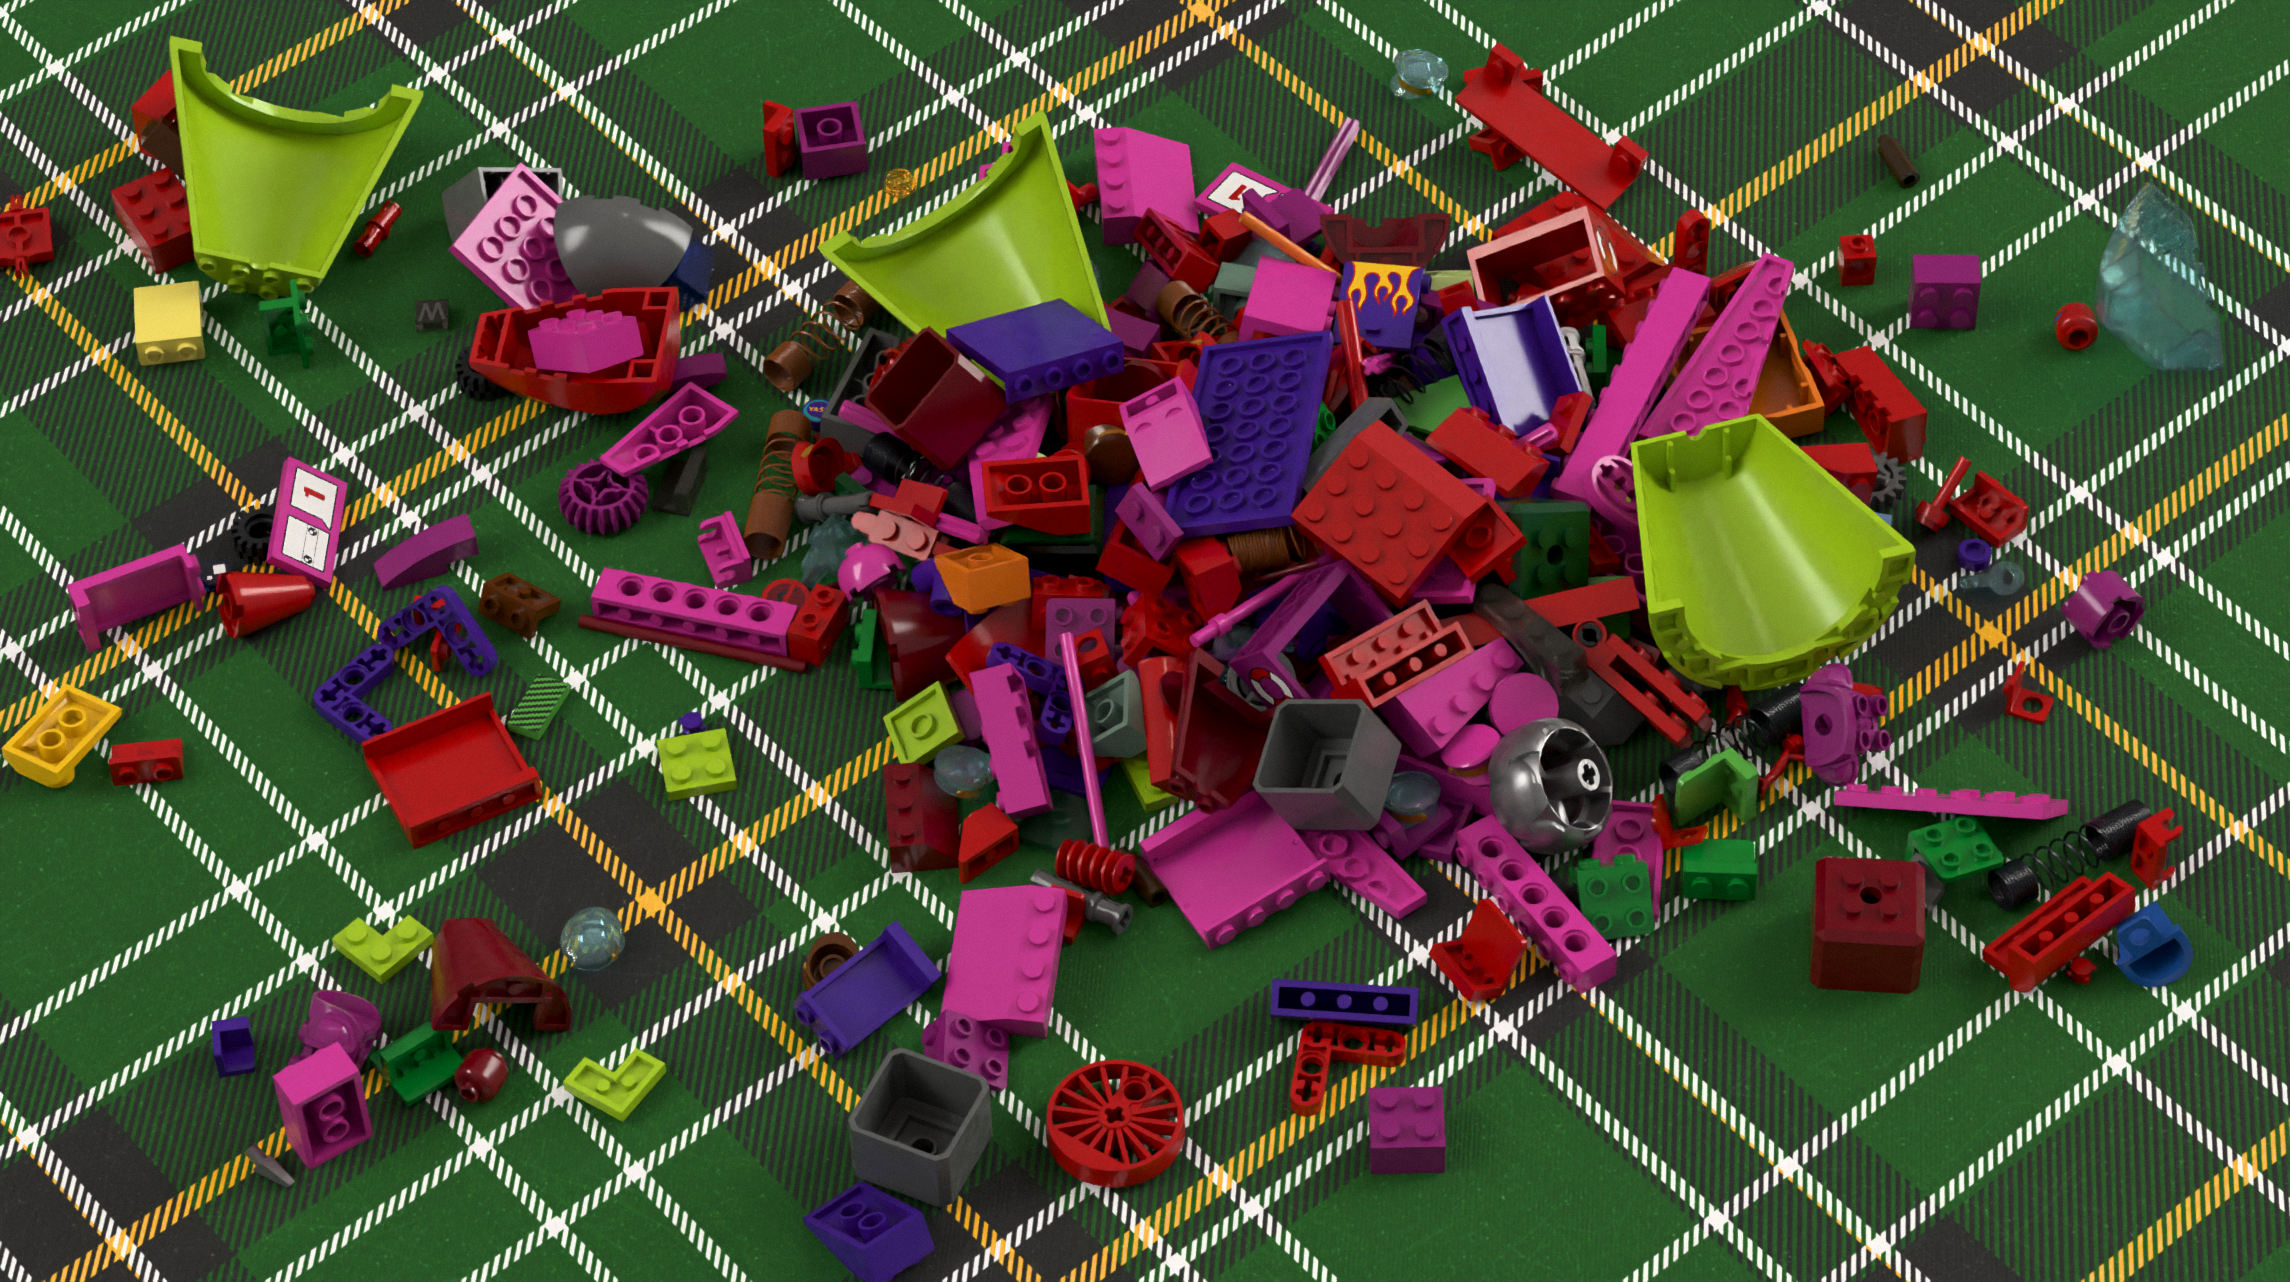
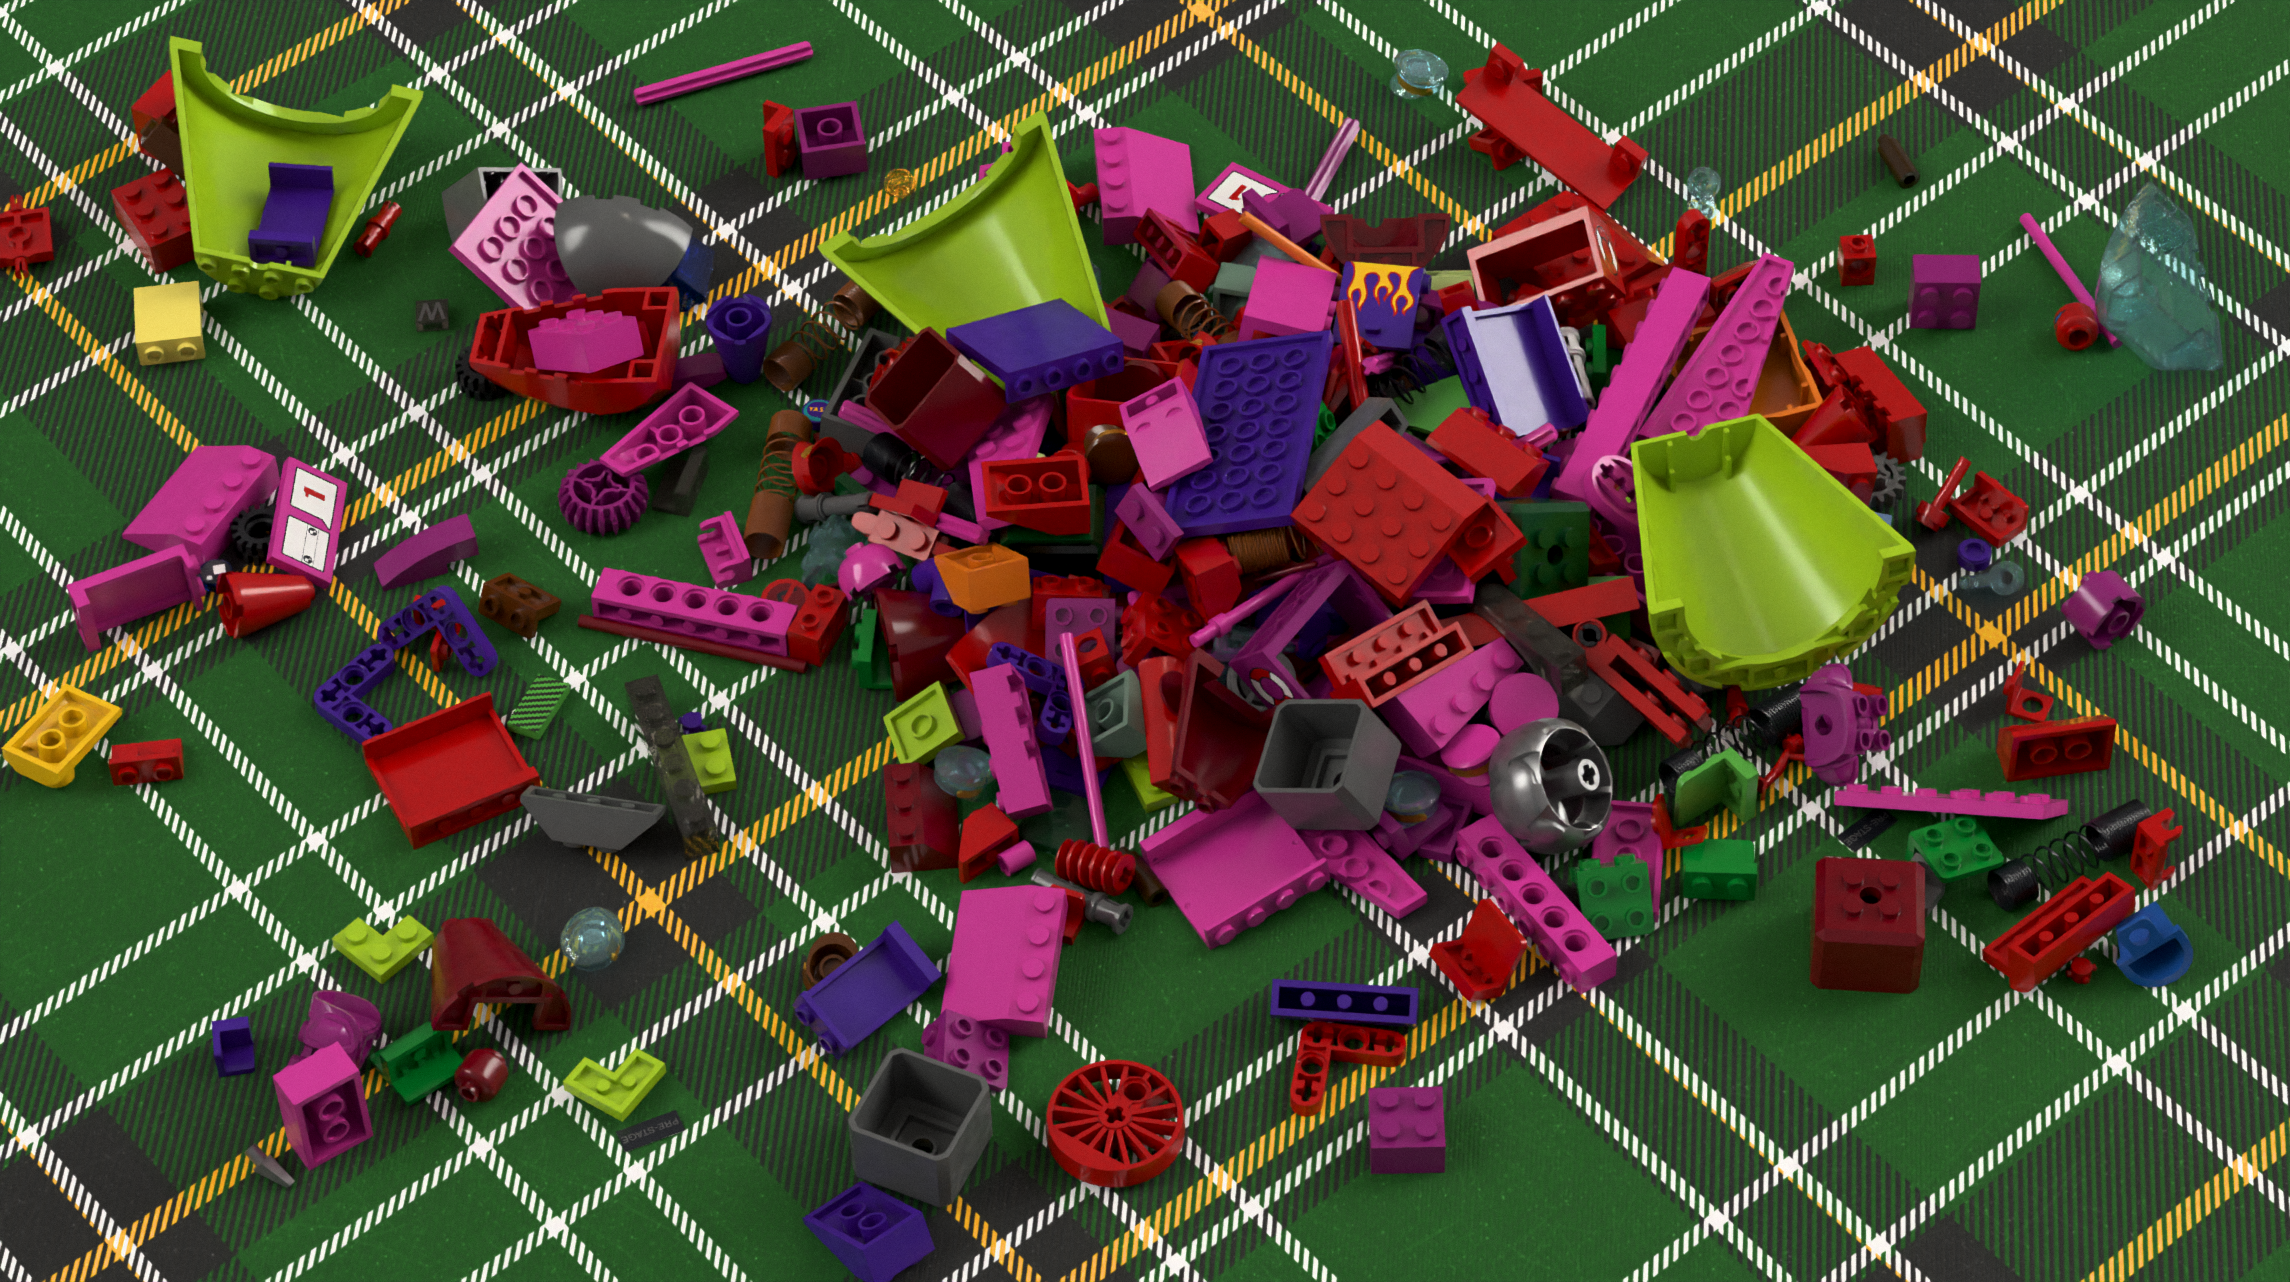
(204, 499): none -> dark pink slope
(287, 326): green bracket -> none
(293, 215): none -> dark purple panel
(588, 818): none -> dark grey wedge
(650, 1130): none -> black sticker
(674, 768): none -> clear smoke arch
(723, 73): none -> dark pink axle
(740, 334): none -> dark purple cone
(1016, 858): none -> dark pink hinge
(1567, 419): red bracket -> none
(1697, 188): none -> clear light blue plate
(1837, 421): none -> red cone
(1866, 829): none -> black sticker
(2056, 747): none -> red slope
(2064, 271): none -> dark pink bar

